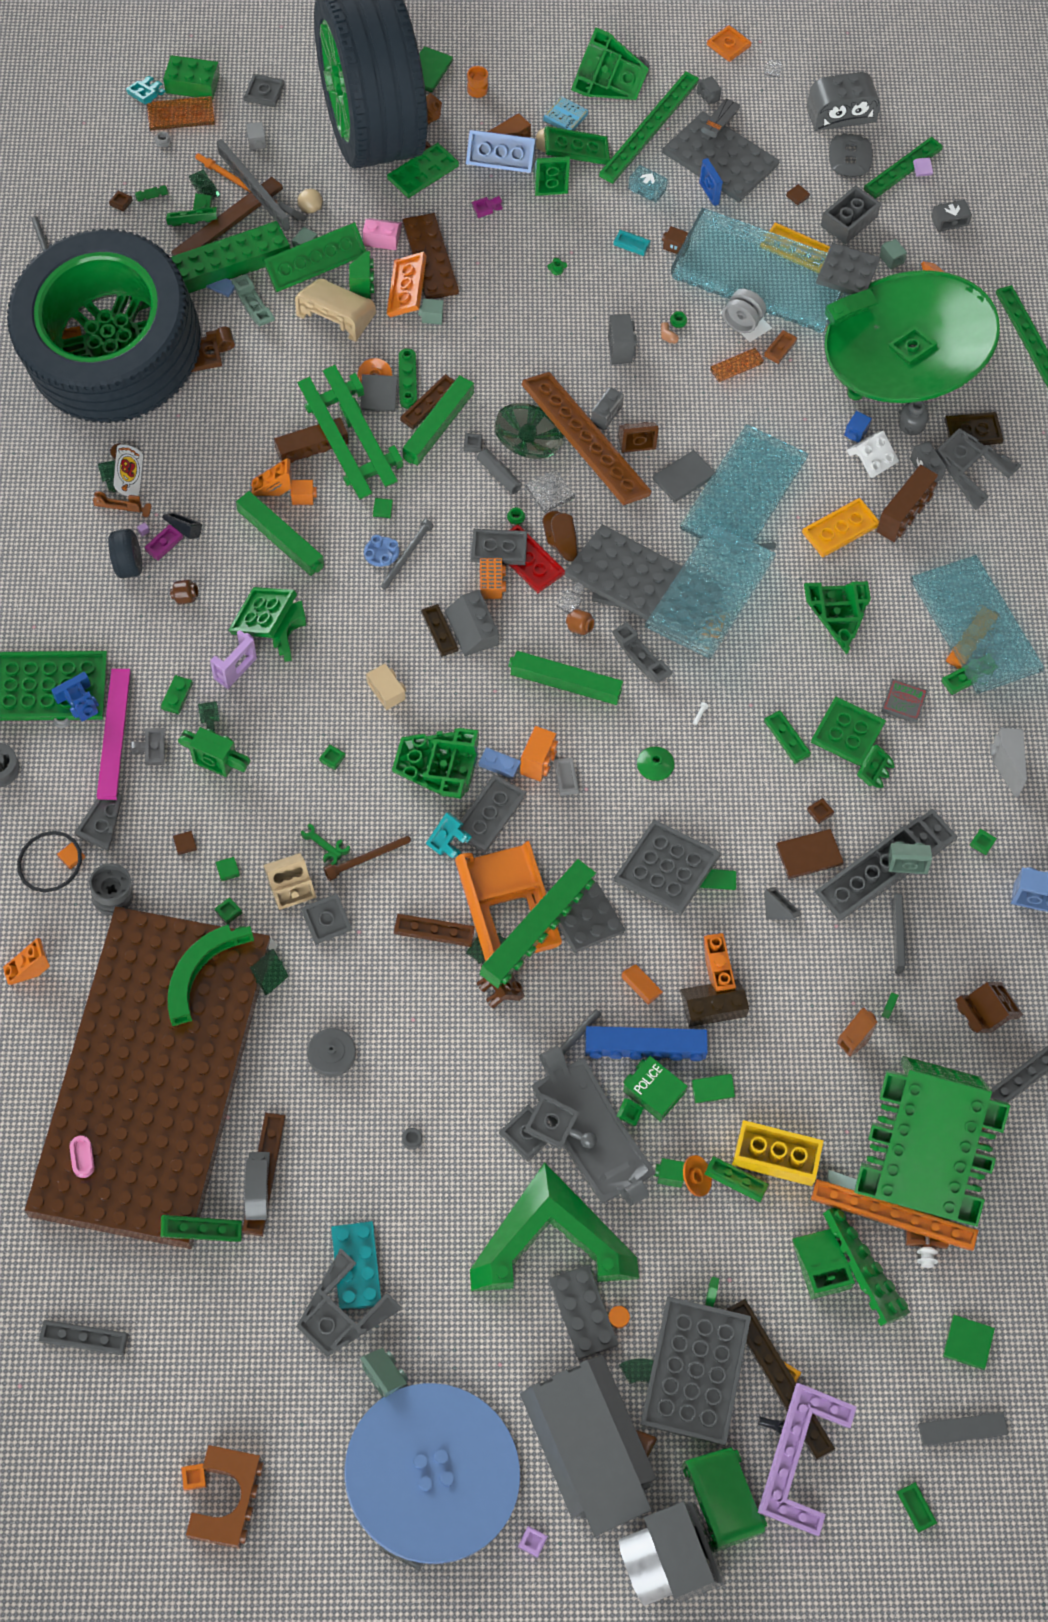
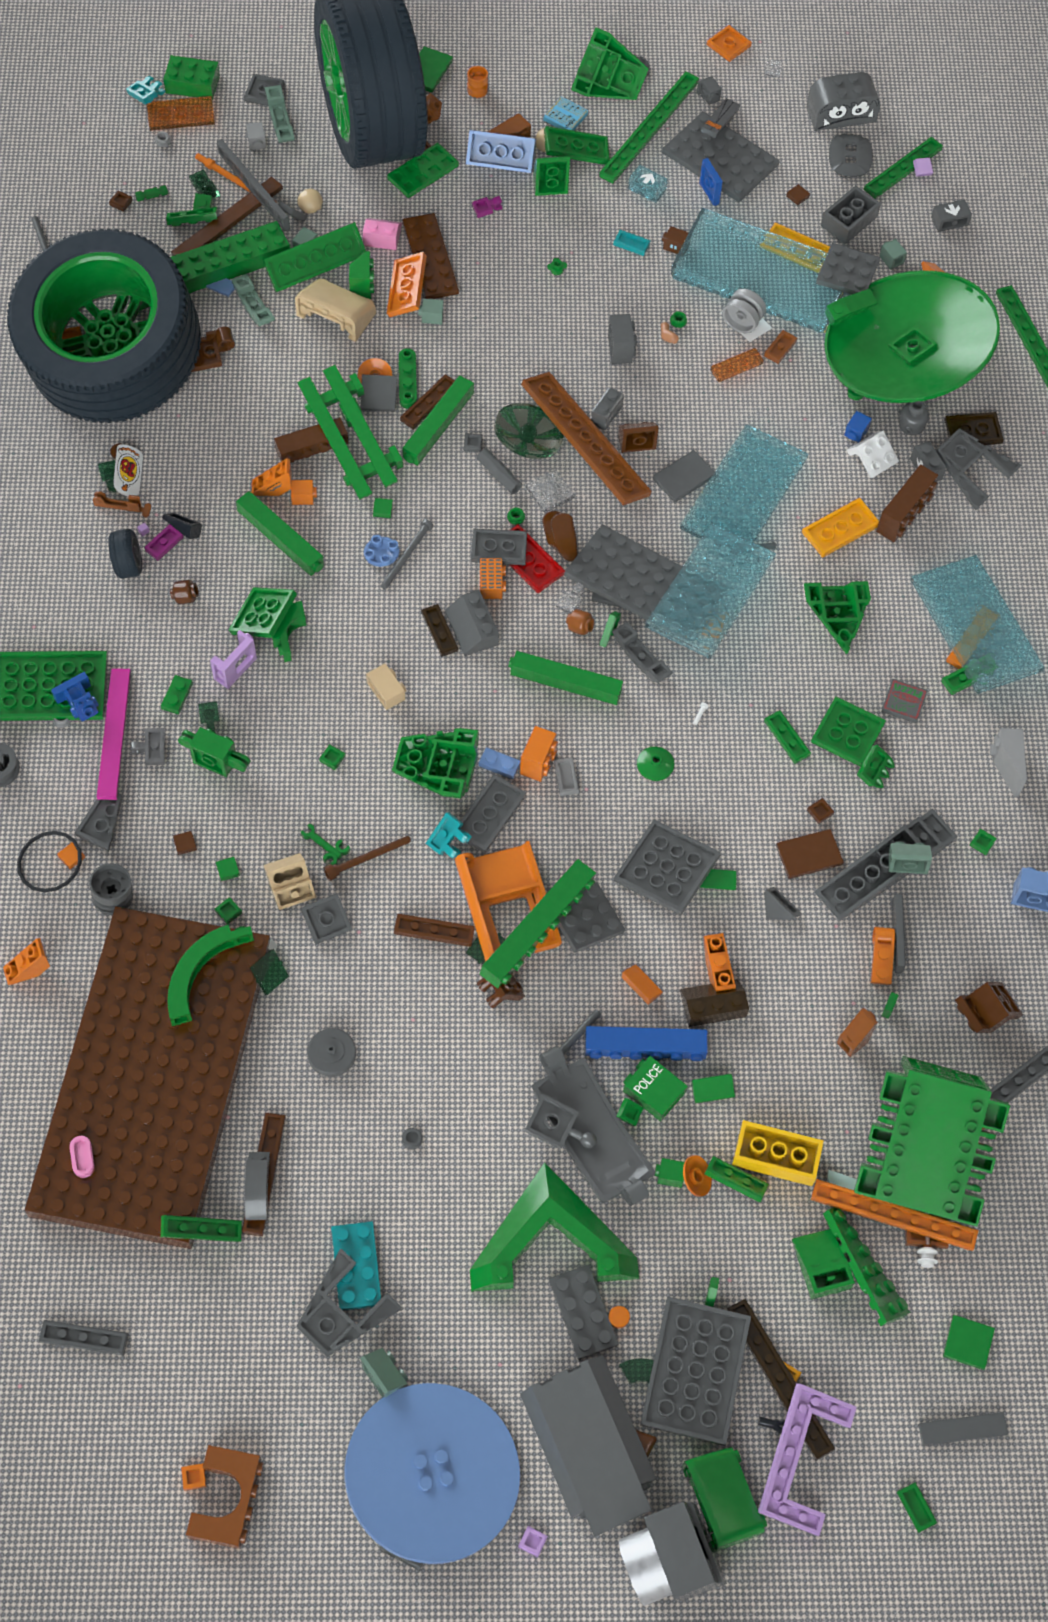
(279, 114): none -> sand green slope
(521, 1141): dark grey tile -> none
(611, 625): none -> tile
(883, 955): none -> orange plate

